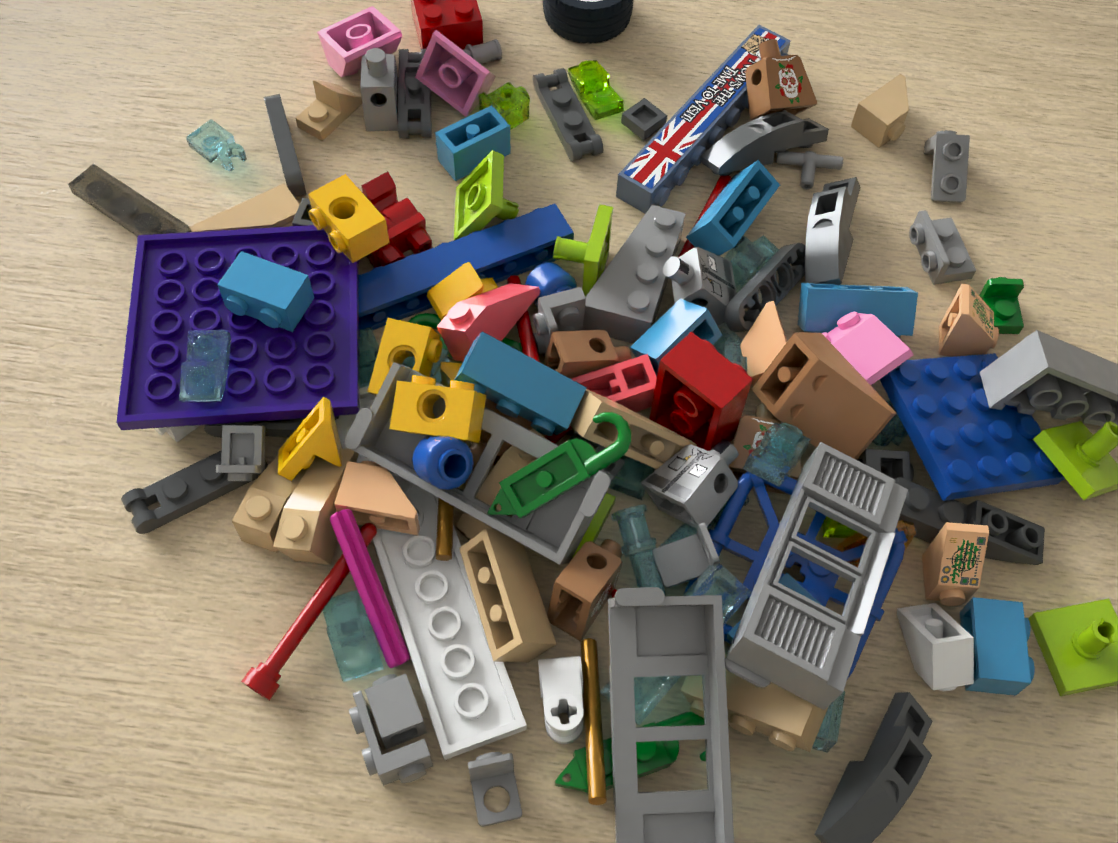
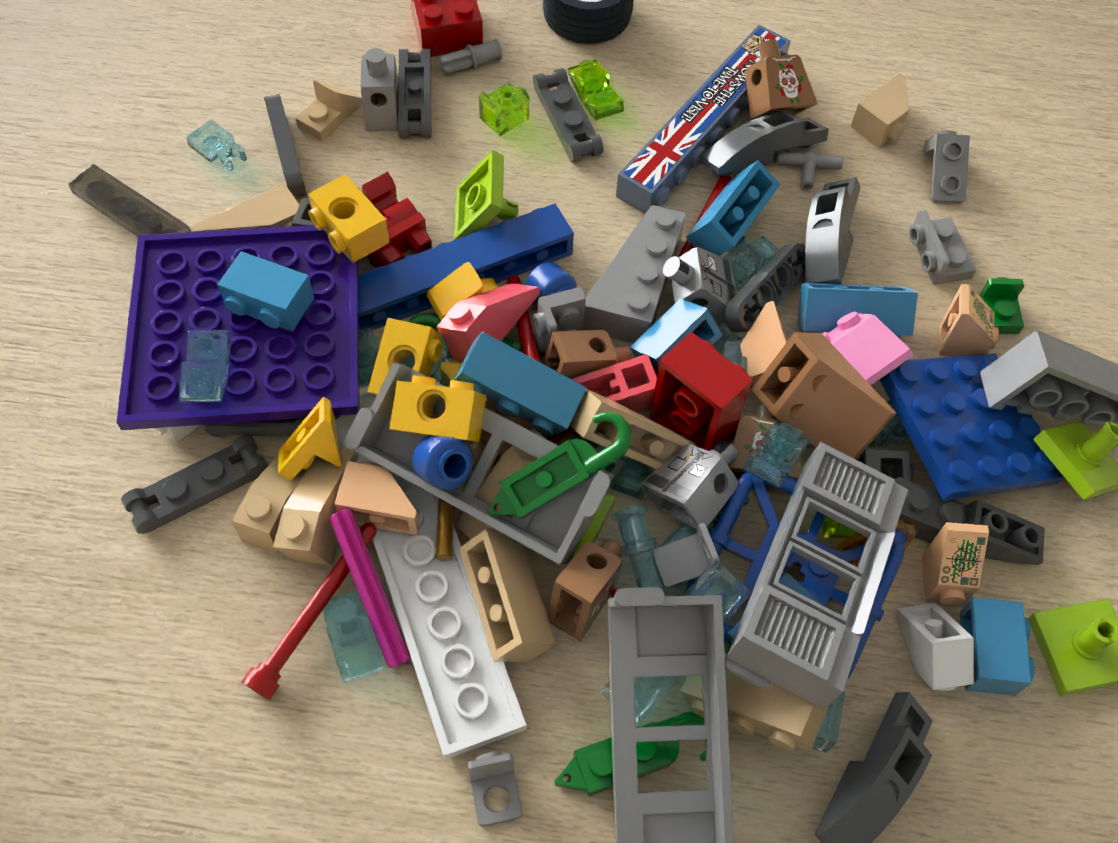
(242, 451): light grey bracket -> none
(352, 37): bright pink slope -> none
(395, 710): light grey brick -> none
(400, 764): light grey bracket -> none
(453, 74): bright pink slope -> none
(471, 140): dark azure brick -> none
(562, 693): white piece -> none
(591, 254): lime tile -> none
(593, 723): pearl gold bar -> none
(643, 119): dark grey plate -> none

